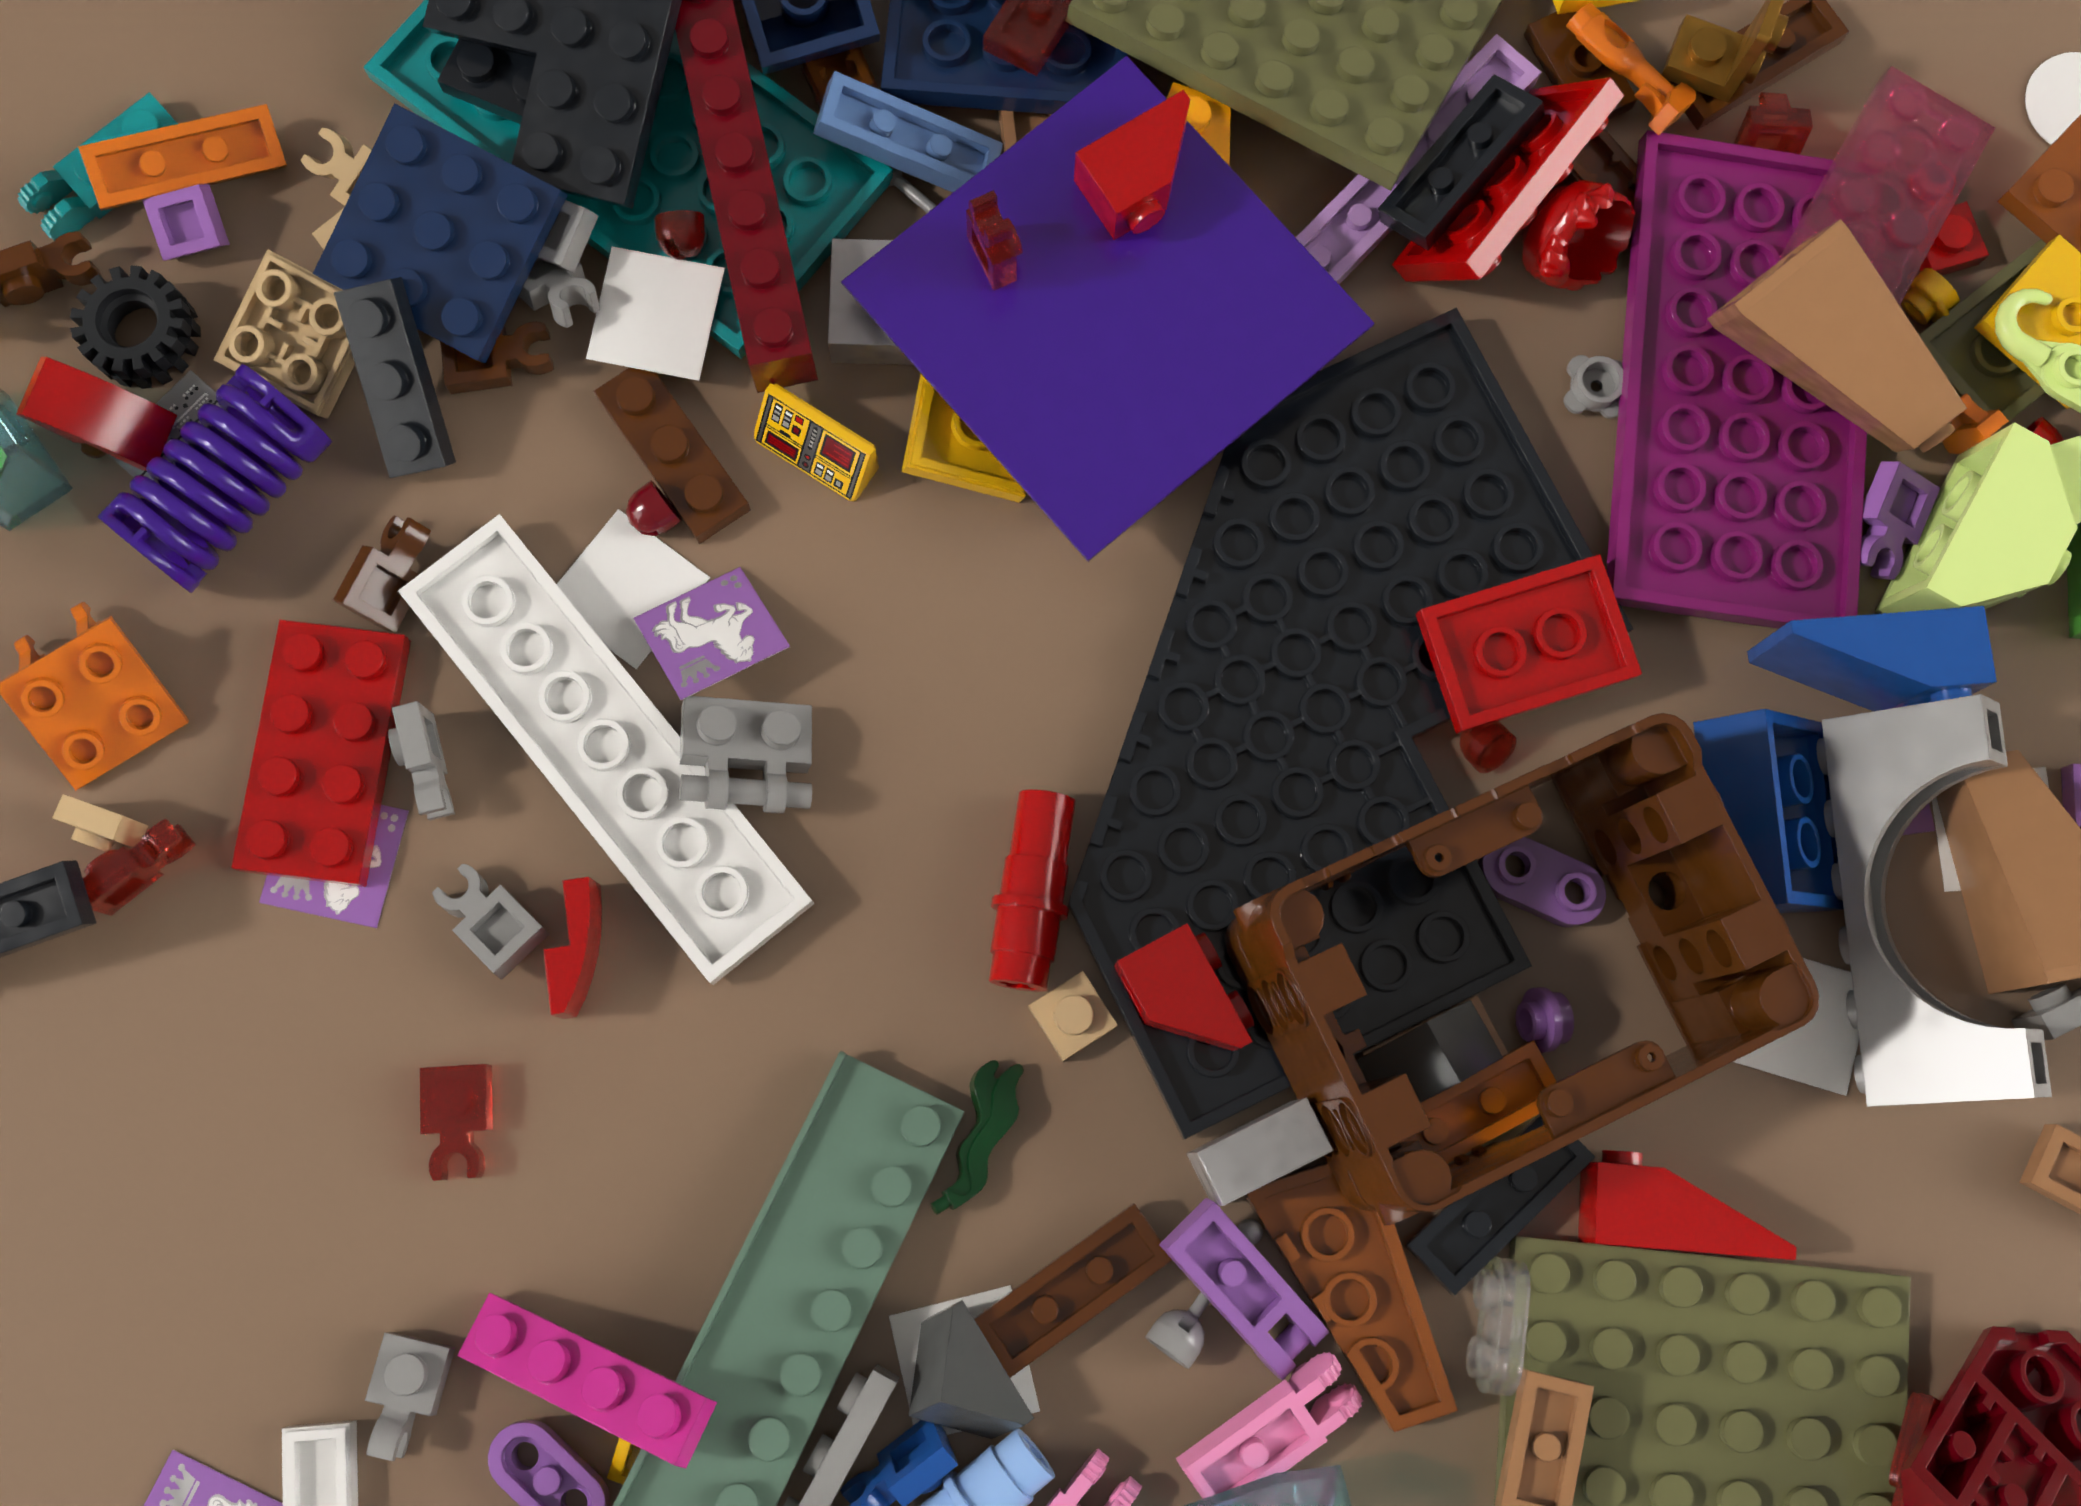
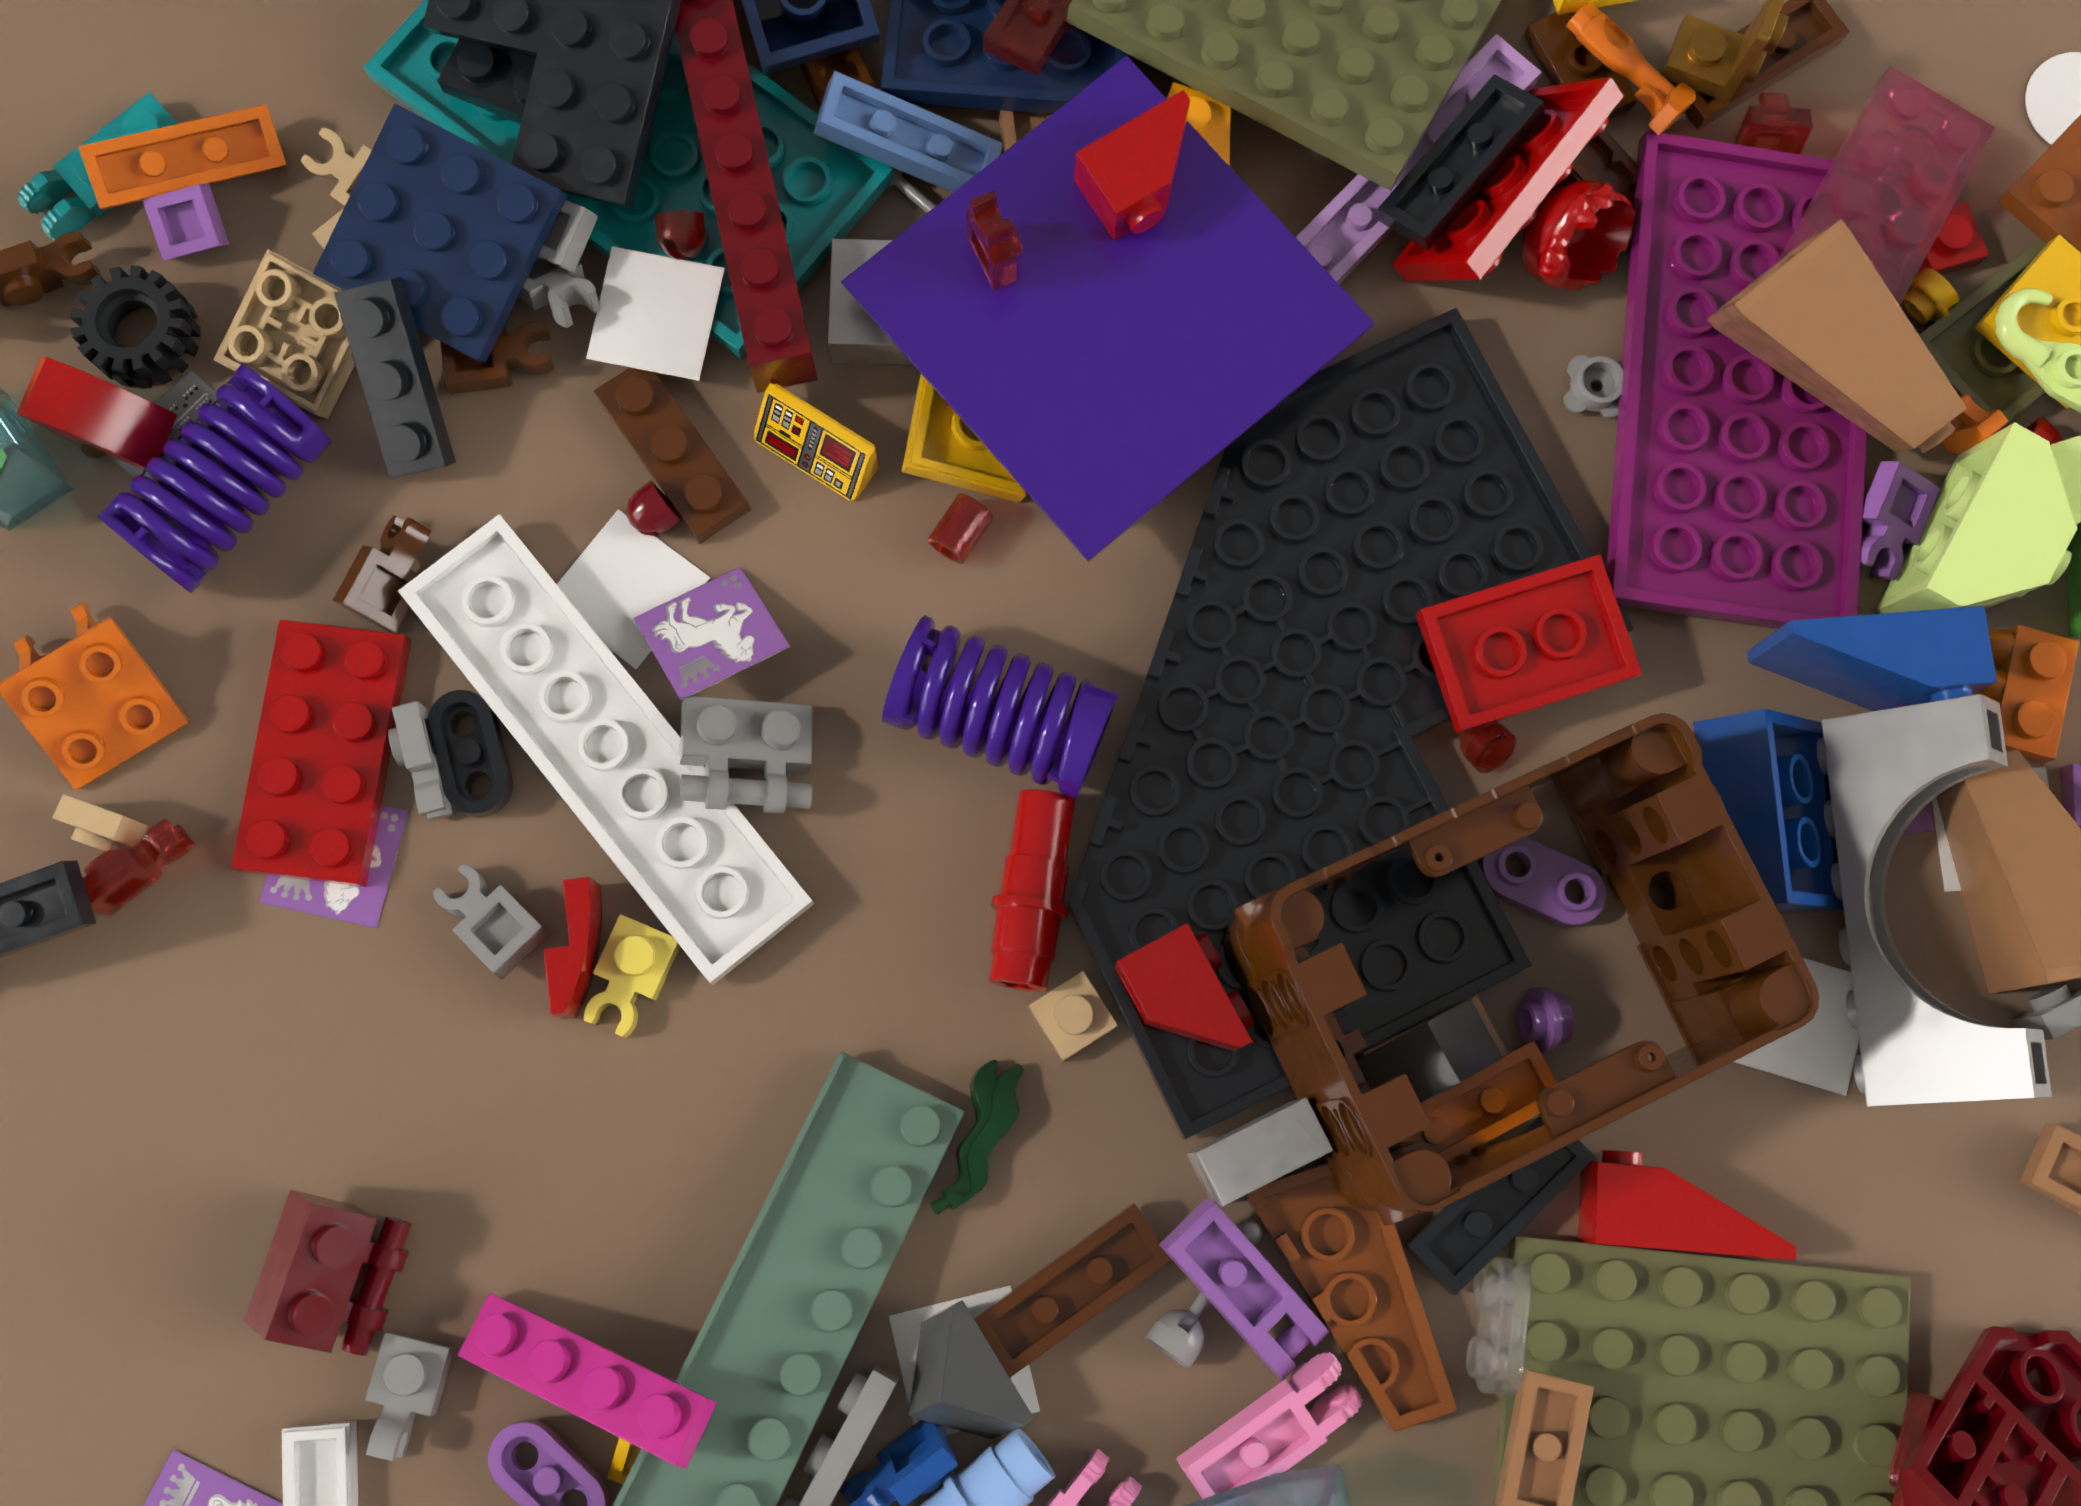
(314, 1270): none -> dark red brick
(455, 1105): clear red plate -> none
(469, 756): none -> black plate
(634, 964): none -> light yellow plate
(960, 528): none -> clear red hinge
(1005, 733): none -> dark purple piece
(2031, 688): none -> orange plate

